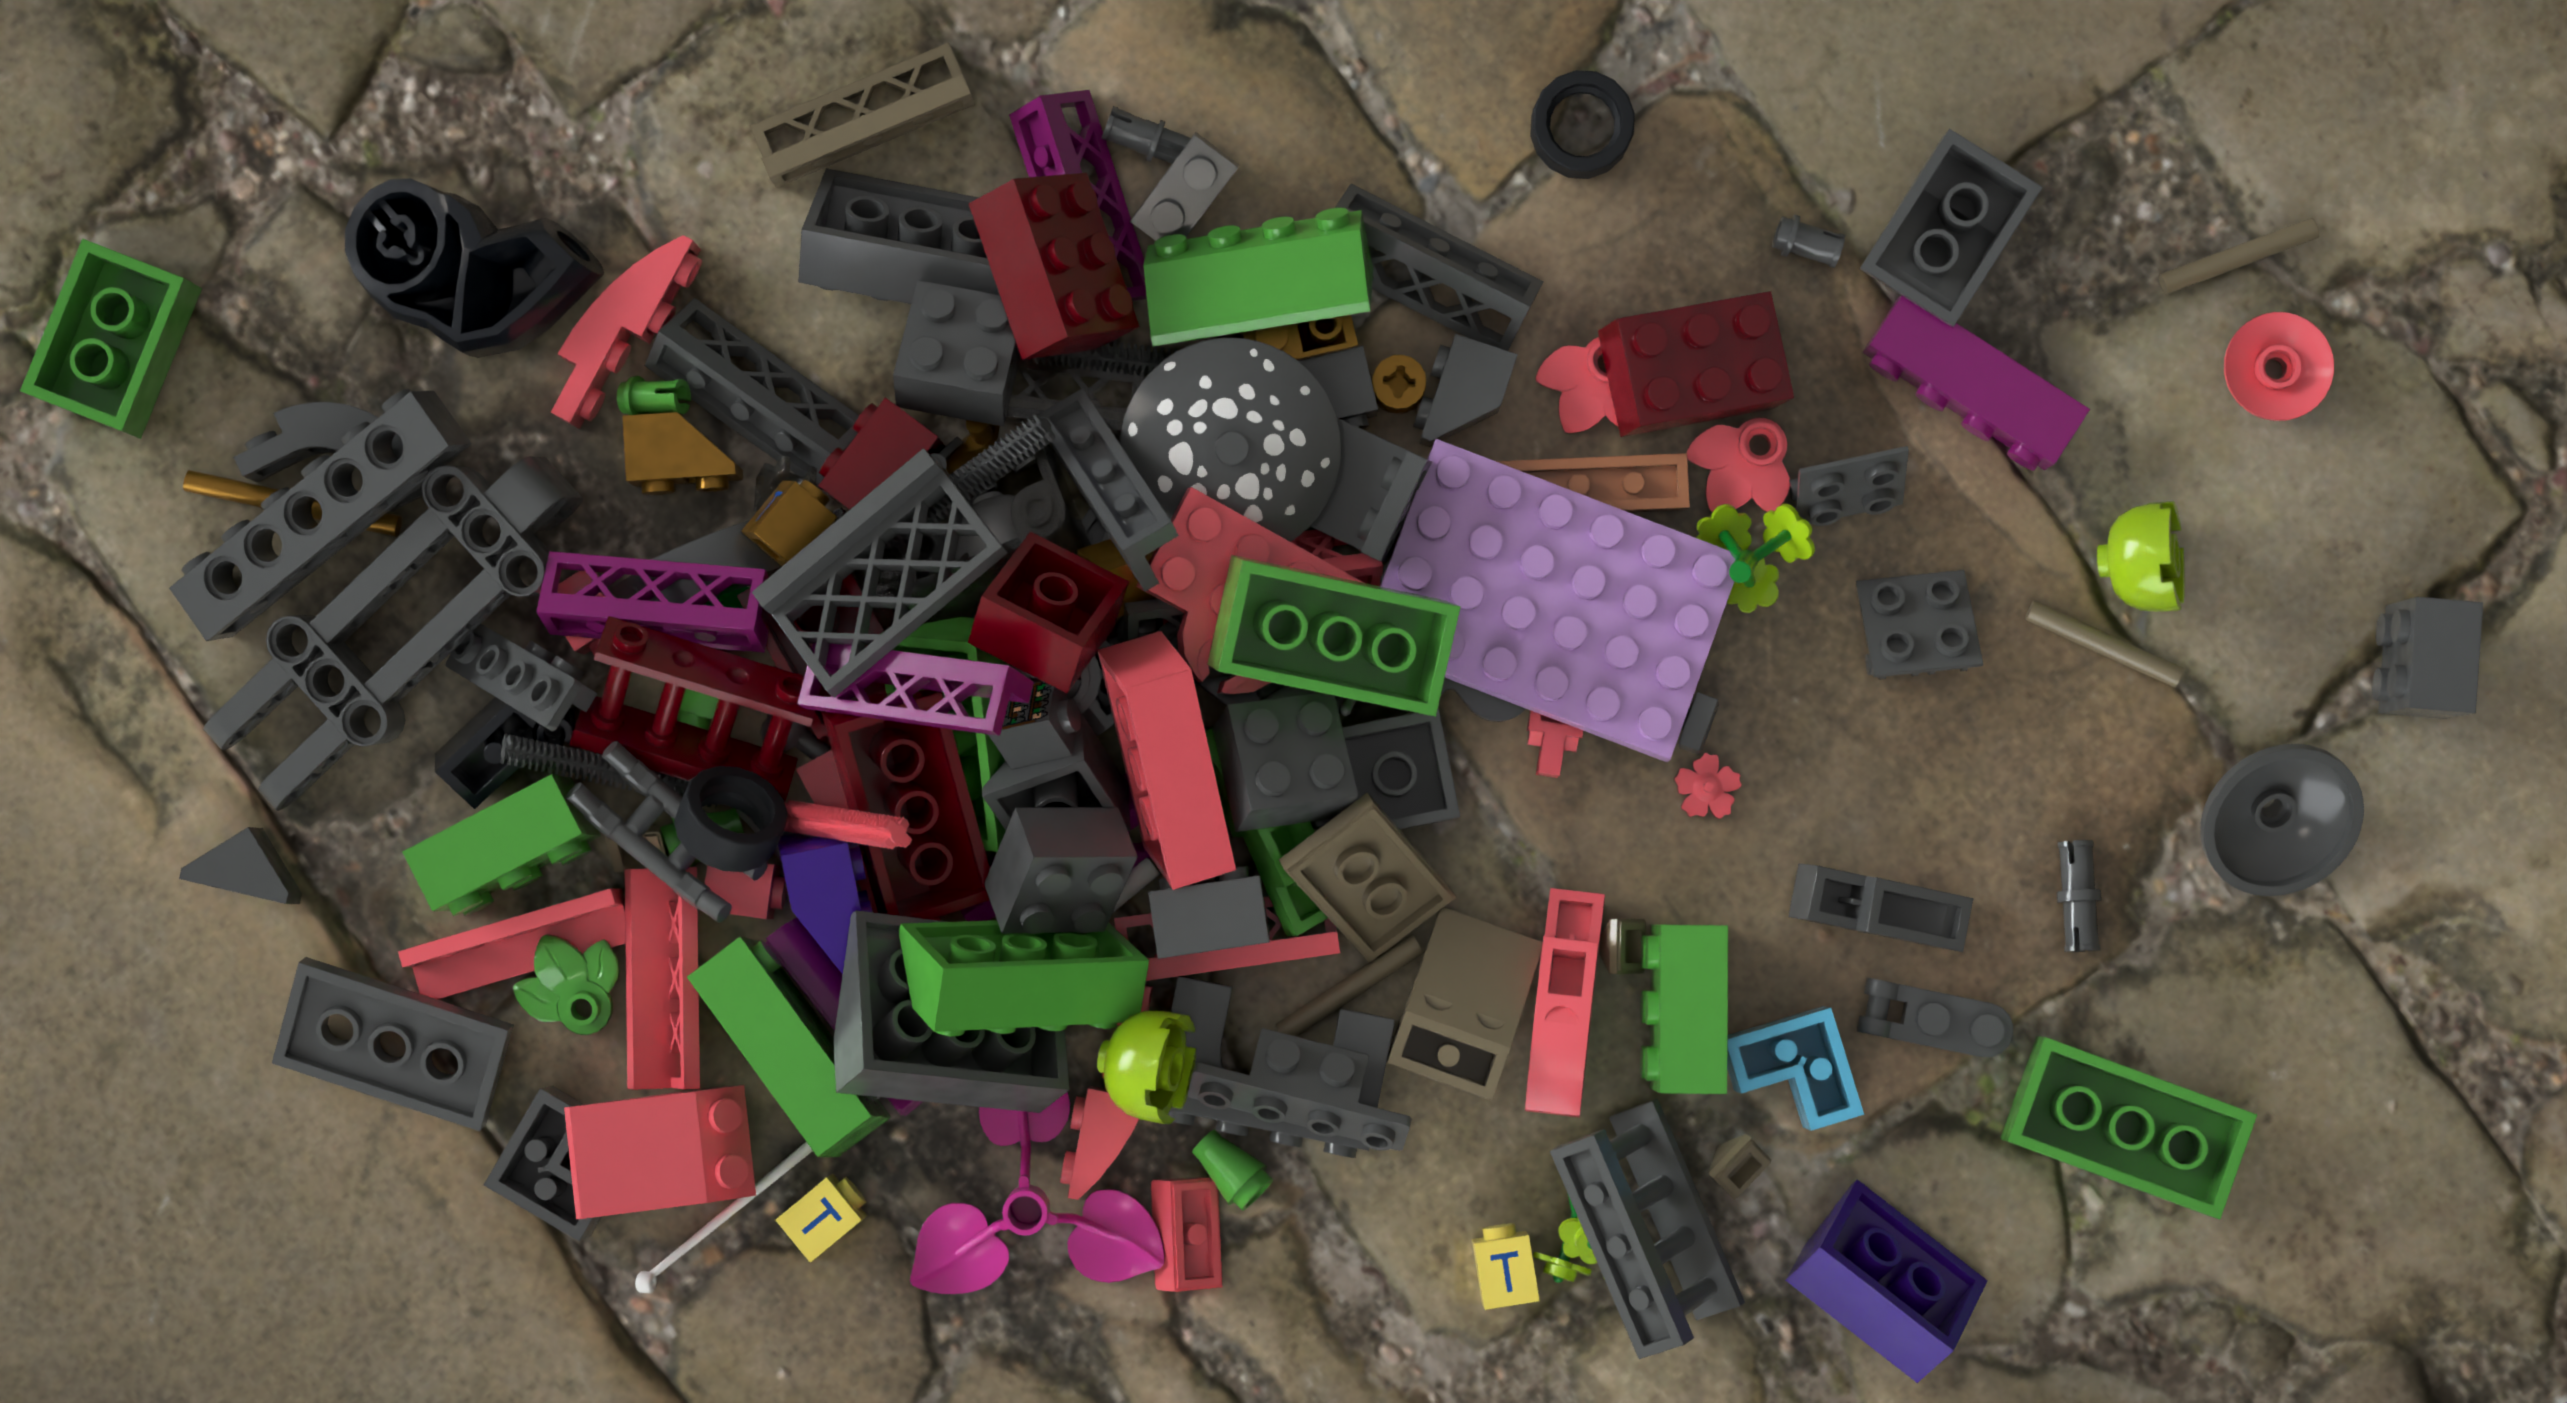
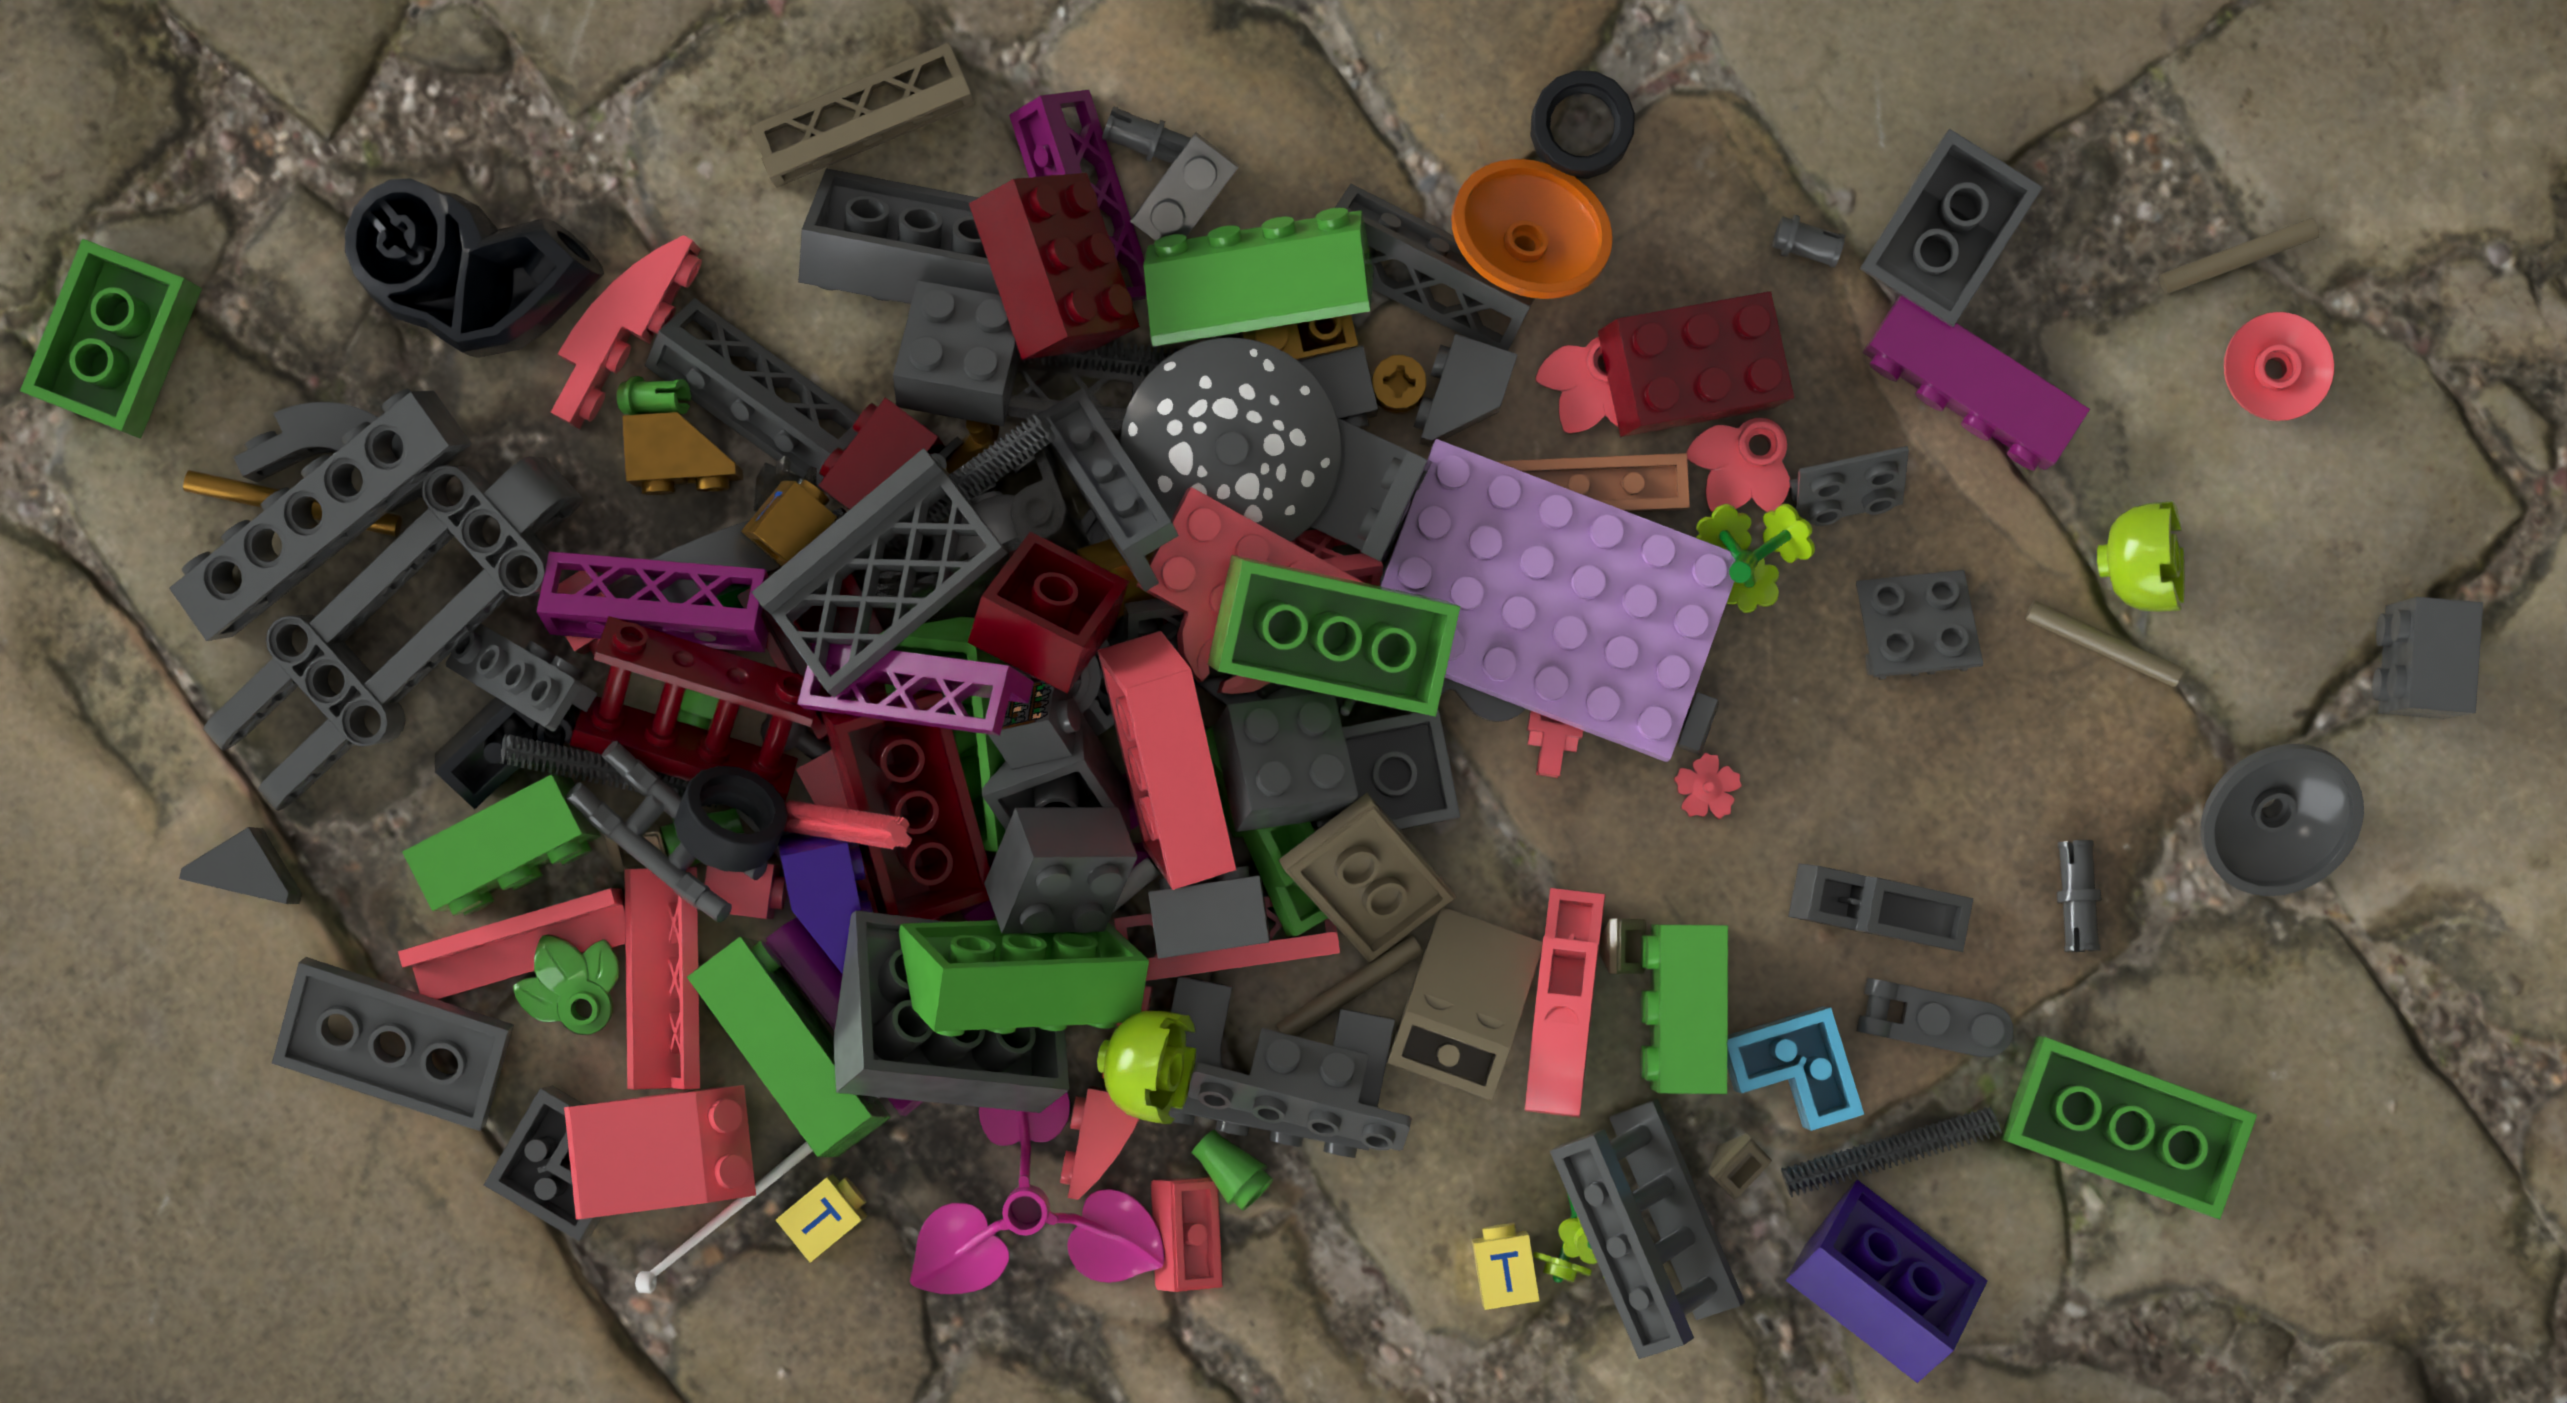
(1531, 229): none -> orange dish
(1890, 1150): none -> dark grey axle

